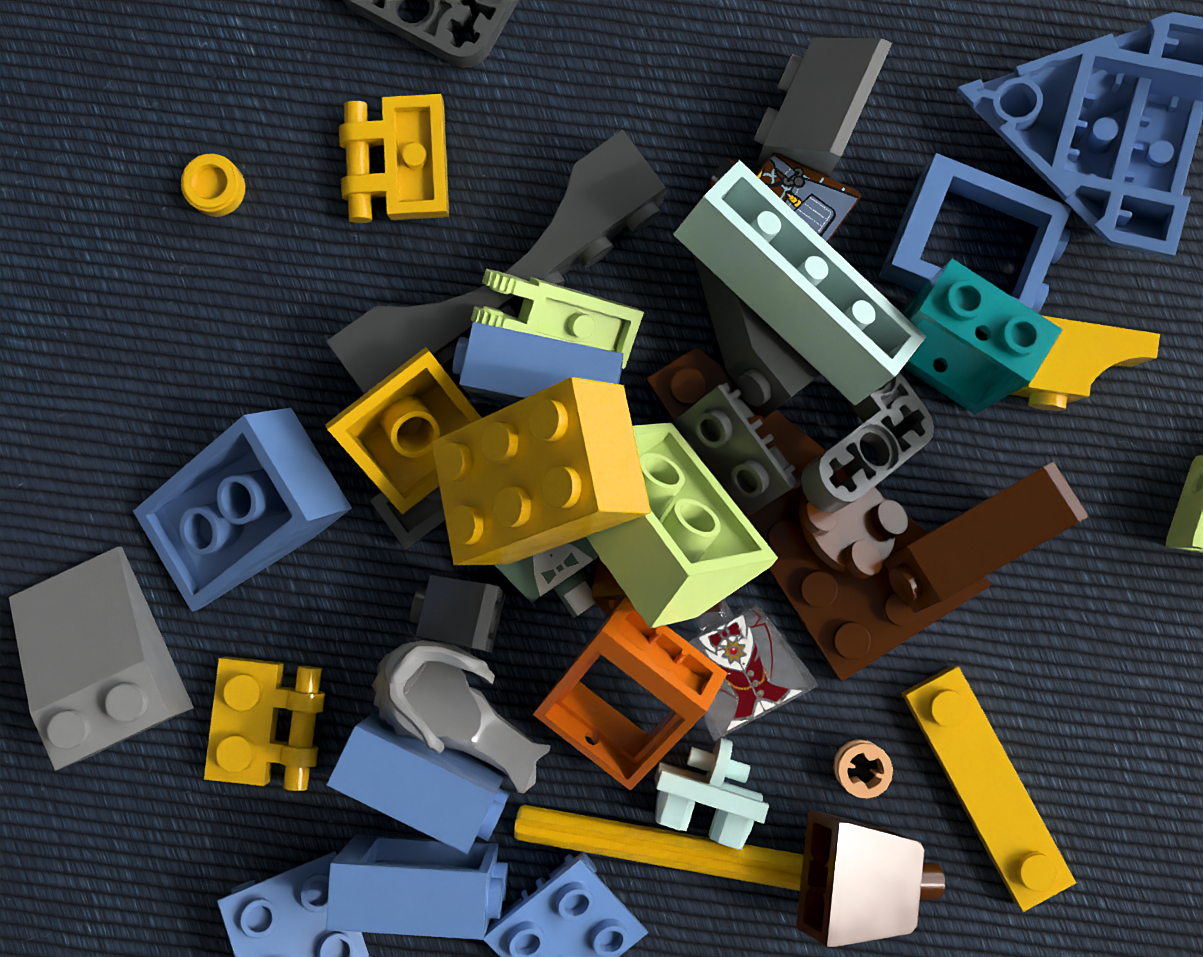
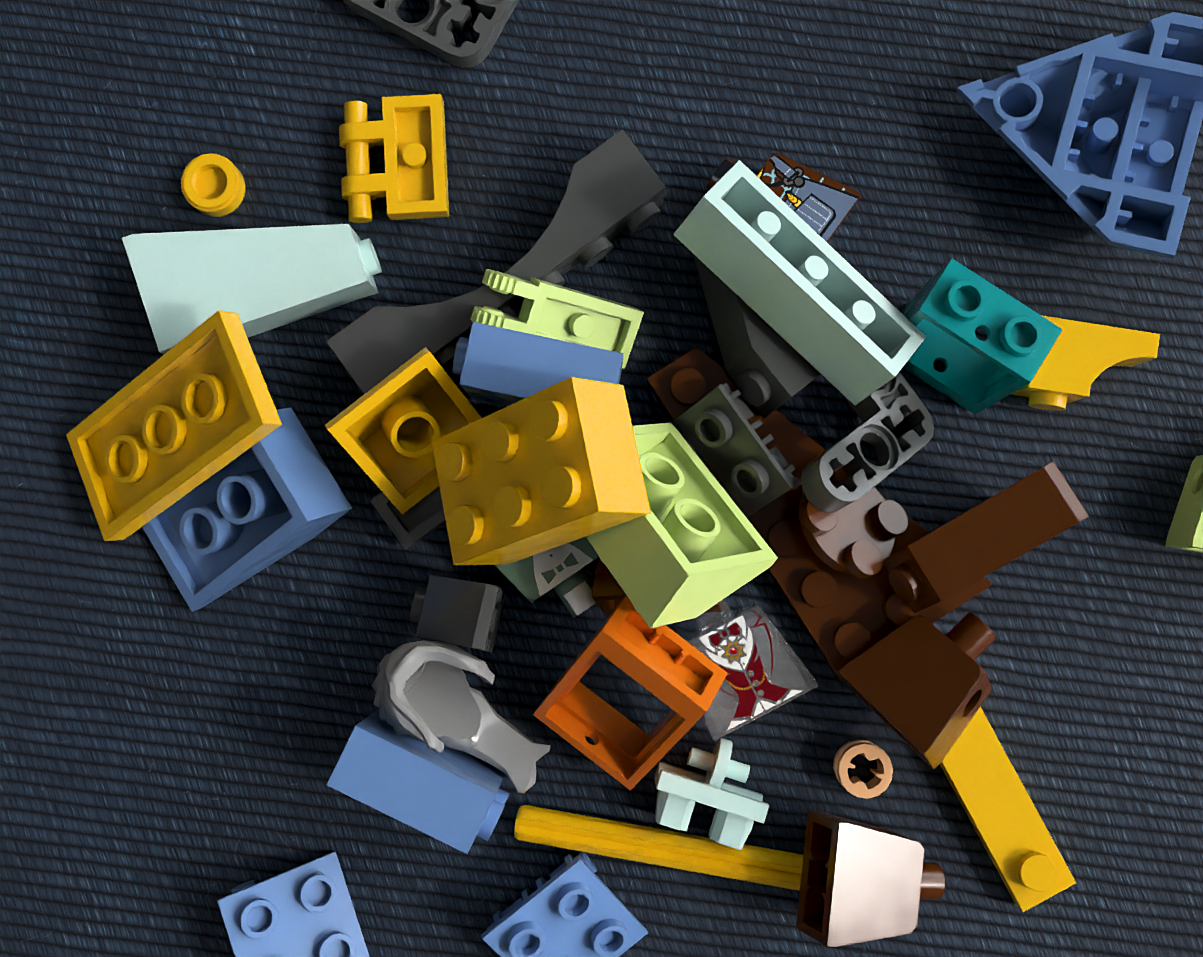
(93, 659): light grey slope -> none
(173, 426): none -> yellow plate
(246, 723): yellow plate -> none
(255, 272): none -> light aqua slope
(415, 887): medium blue window -> none
(822, 101): light grey slope -> none
(924, 682): none -> reddish brown torso
(945, 174): medium blue window -> none

